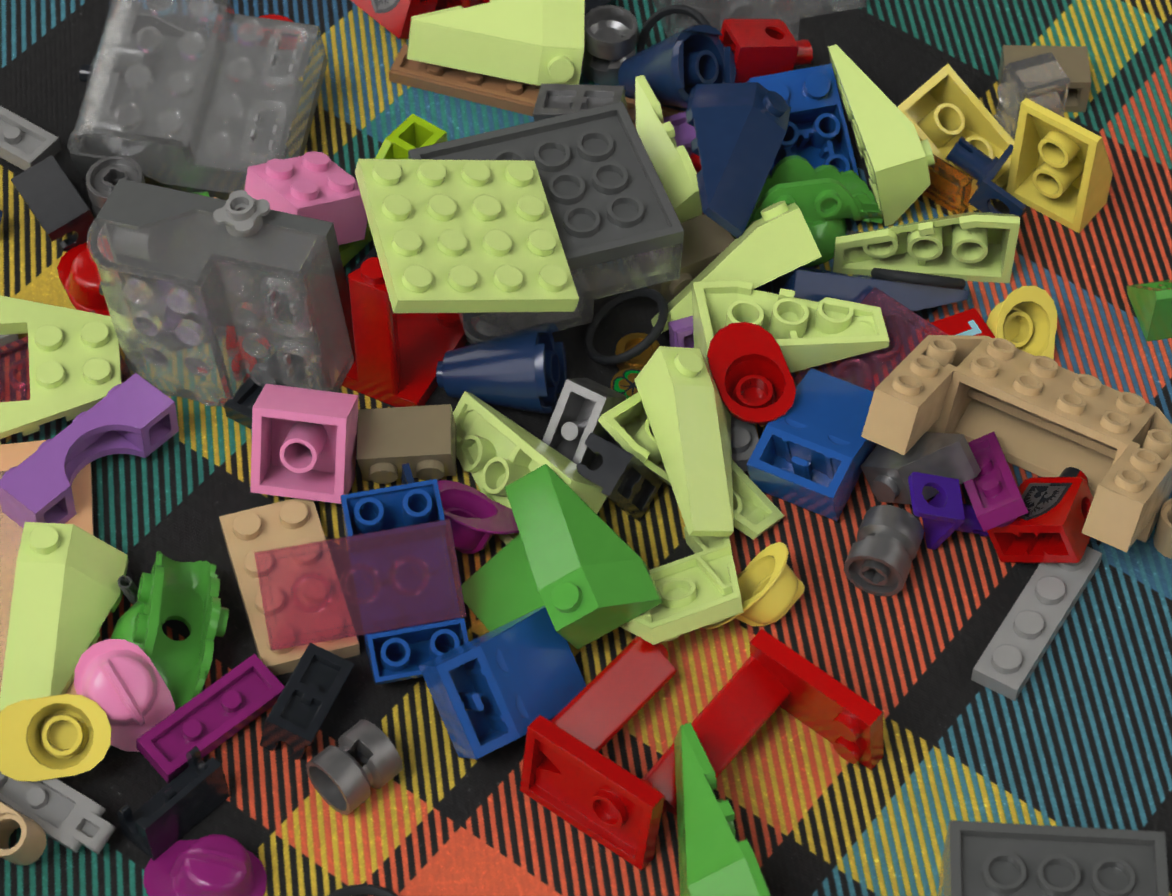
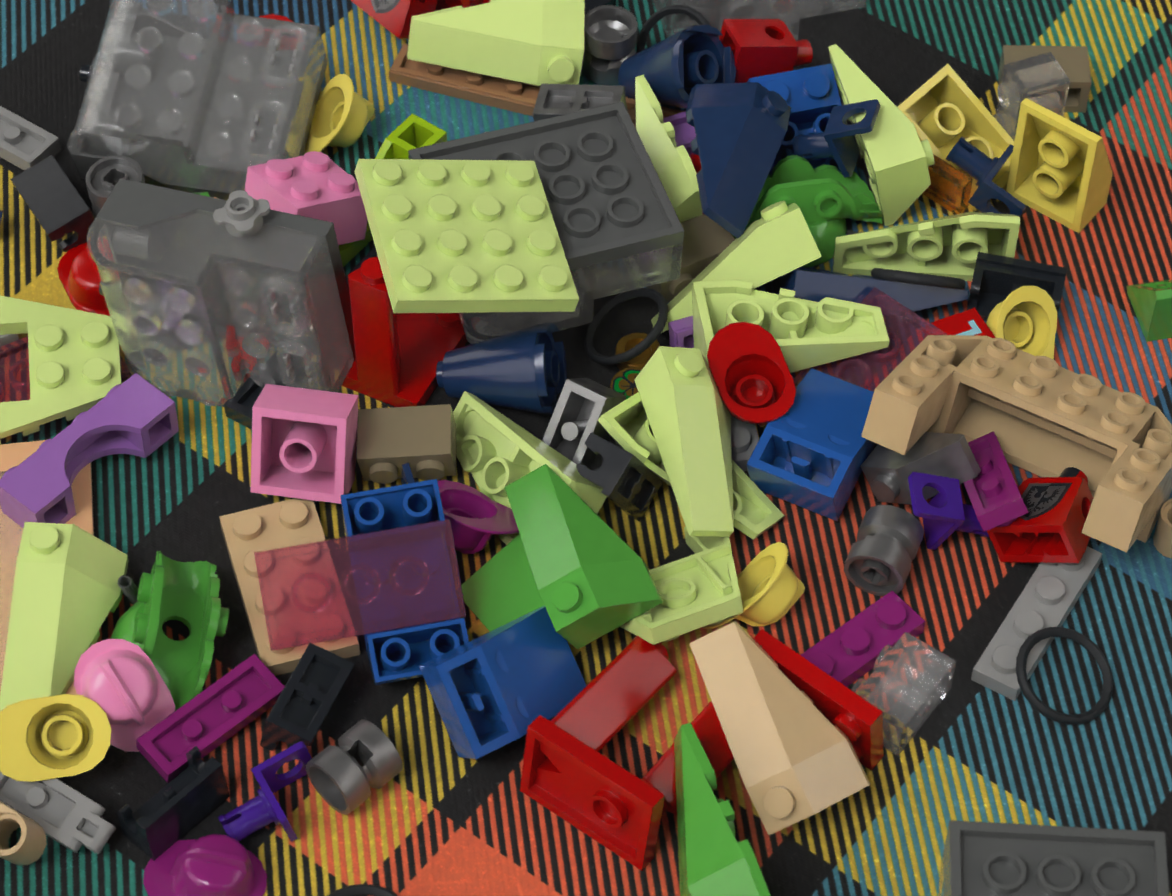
(265, 808): none -> dark purple bracket
(338, 115): none -> light yellow piece
(780, 741): none -> tan wedge
(838, 137): none -> dark blue bracket
(857, 643): none -> magenta plate
(906, 687): none -> clear brick
(1000, 275): none -> black hinge
(1069, 719): none -> black tyre

